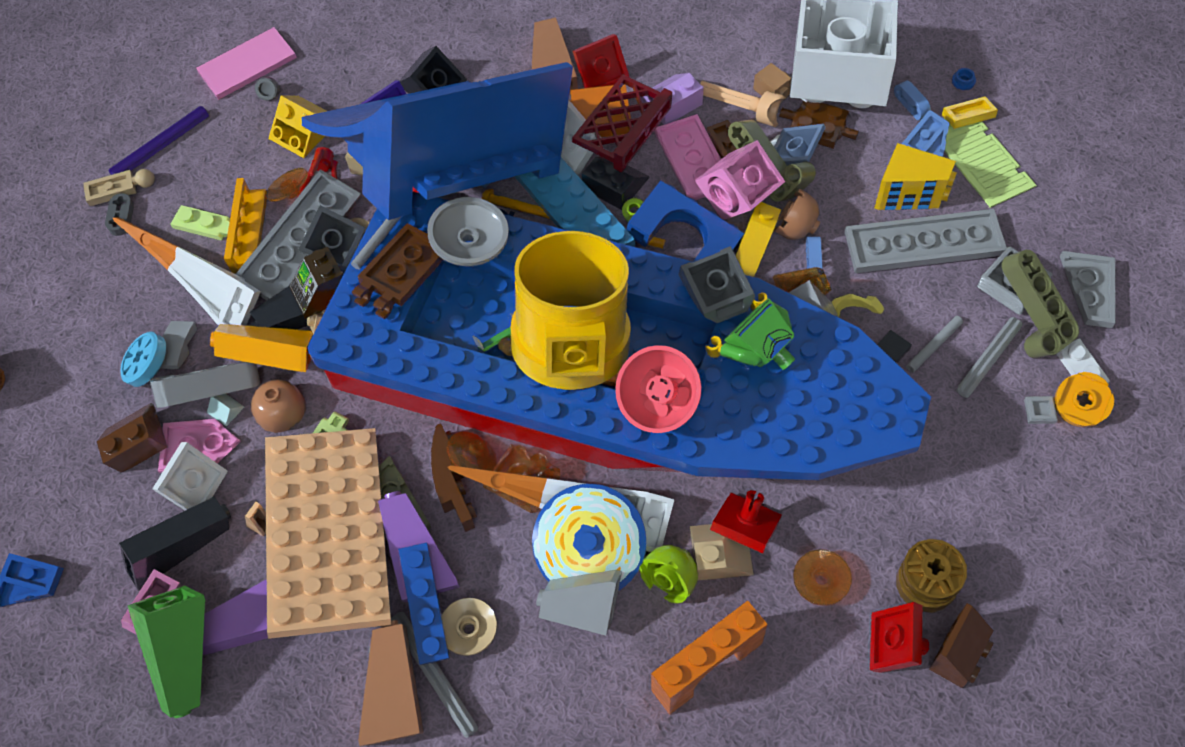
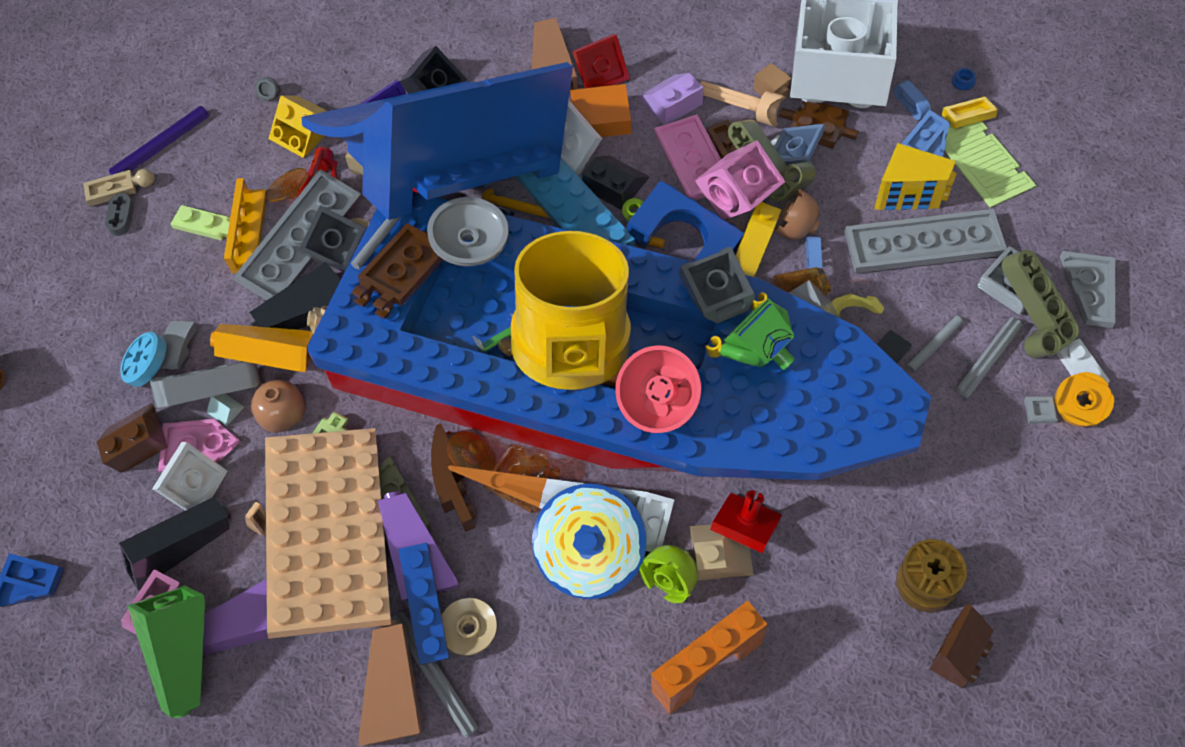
(217, 290): white plate -> none
(246, 63): bright pink tile -> none
(316, 281): dark brown slope -> none
(581, 600): light grey slope -> none
(637, 134): dark red fence -> none
(825, 564): clear orange dish -> none
(897, 638): red tile -> none

